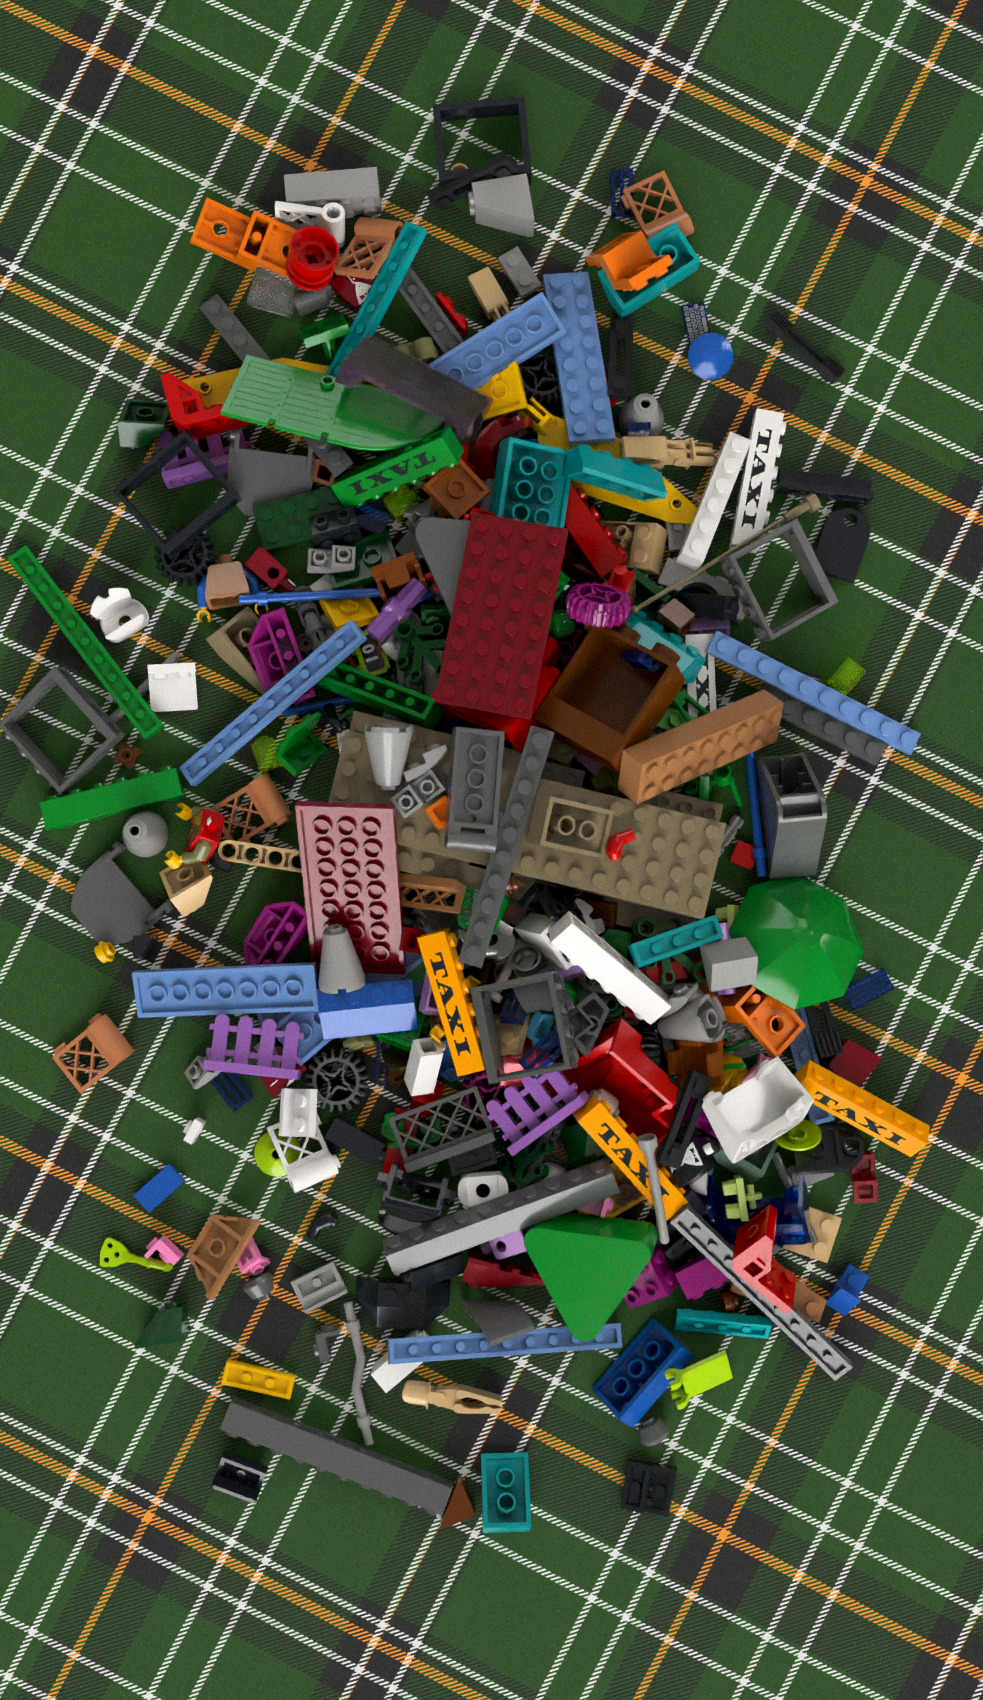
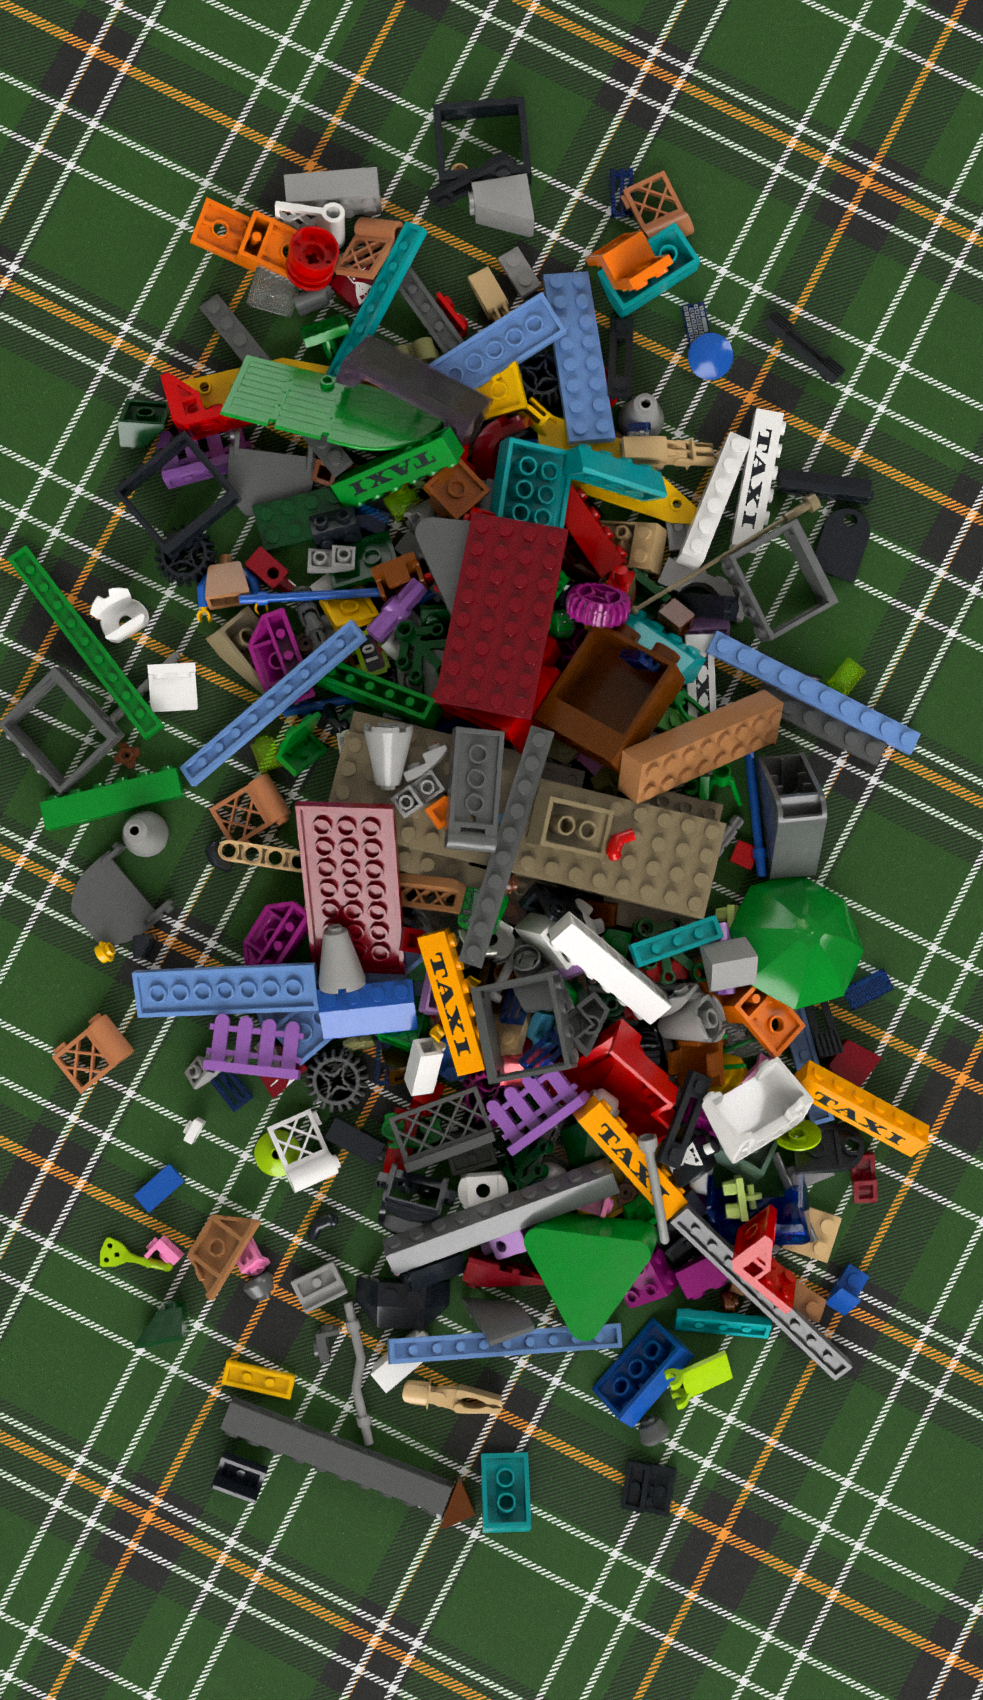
(187, 886): tan slope -> none
(202, 836): torso -> none
(298, 1112): white bracket -> none
(640, 1210): none -> green wing

